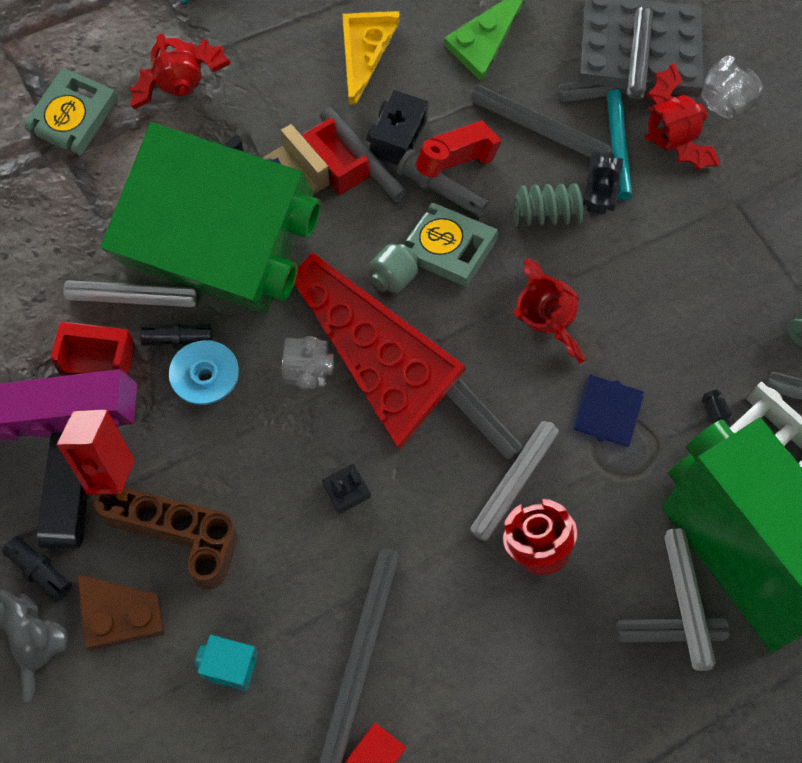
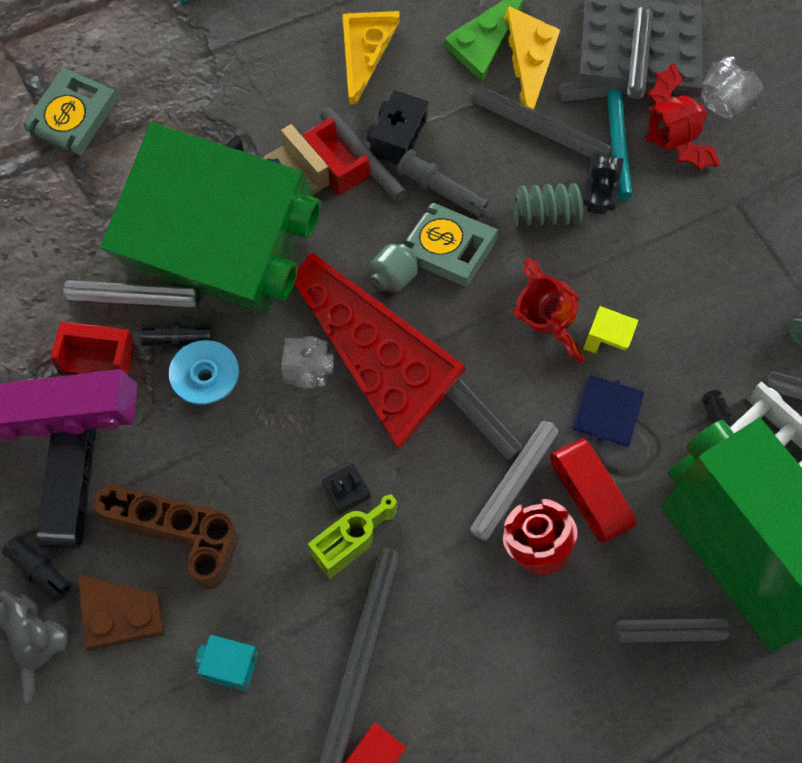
(96, 452): red panel -> none
(177, 70): red helmet -> none
(336, 547): none -> lime piece
(456, 148): red leg -> none
(532, 51): none -> yellow wing
(593, 490): none -> red beam
(610, 329): none -> neon yellow panel
(689, 600): light grey axle -> none

